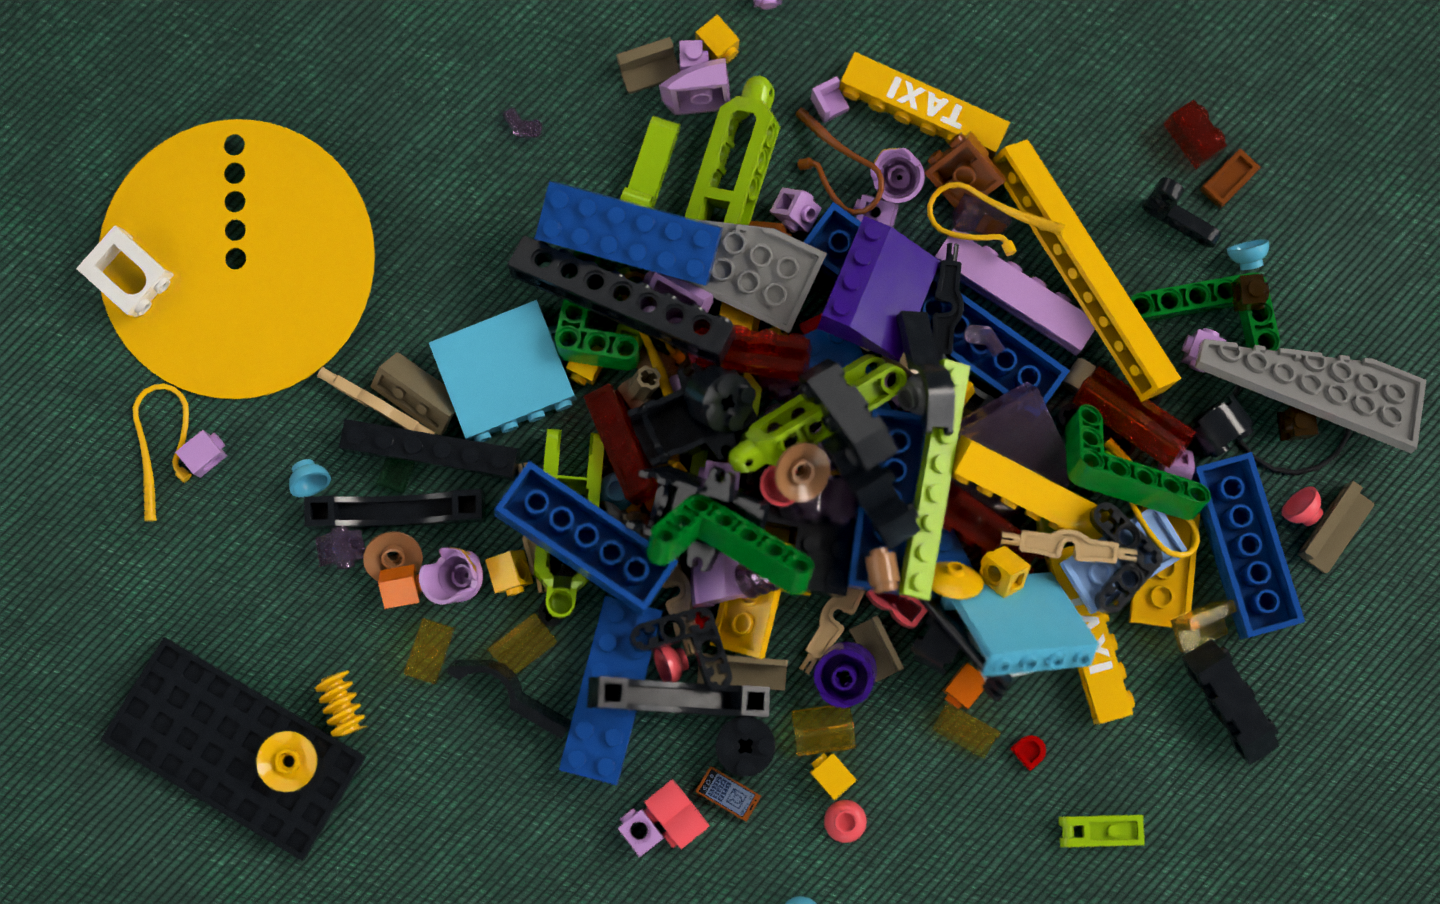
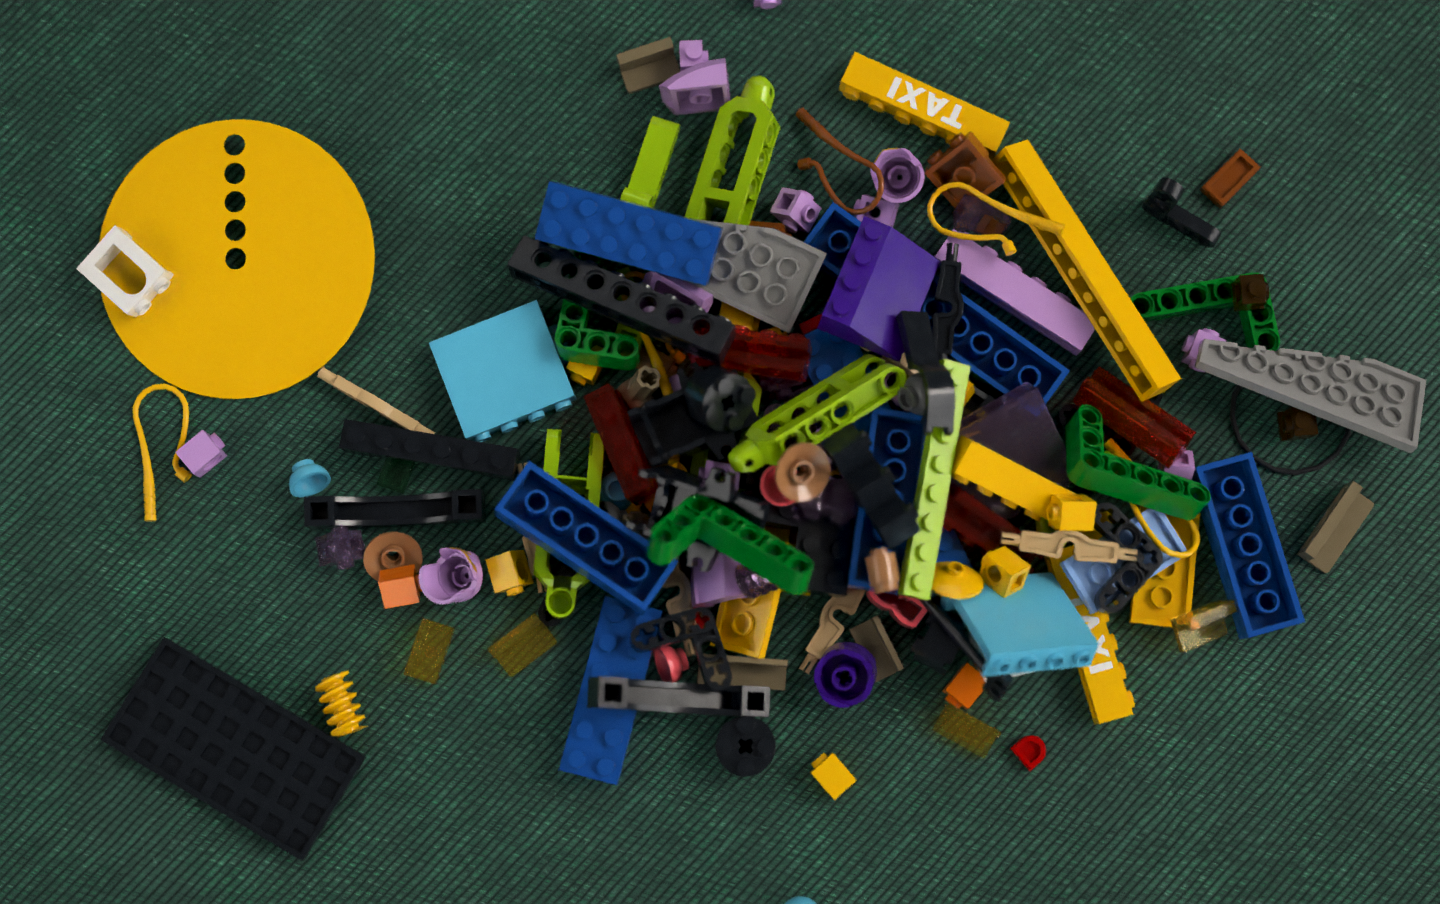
(272, 766): yellow dish -> none
(414, 392): dark tan panel -> none
(519, 701): black piece -> none
(521, 128): clear purple arm -> none
(640, 845): lavender brick -> none
(676, 815): coral brick -> none
(718, 40): yellow brick -> none
(728, 793): tile -> none
(823, 730): clear yellow panel -> none
(829, 100): lavender panel -> none
(845, 821): coral piece -> none
(847, 414): black brick -> none
(984, 336): clear purple arm -> none
(1071, 512): none -> yellow brick
(1078, 373): dark tan brick -> none
(1102, 830): lime plate -> none
(1195, 134): clear red brick -> none
(1220, 426): black brick -> none
(1231, 701): black brick -> none
(1249, 254): medium azure piece -> none
(1303, 507): coral piece -> none

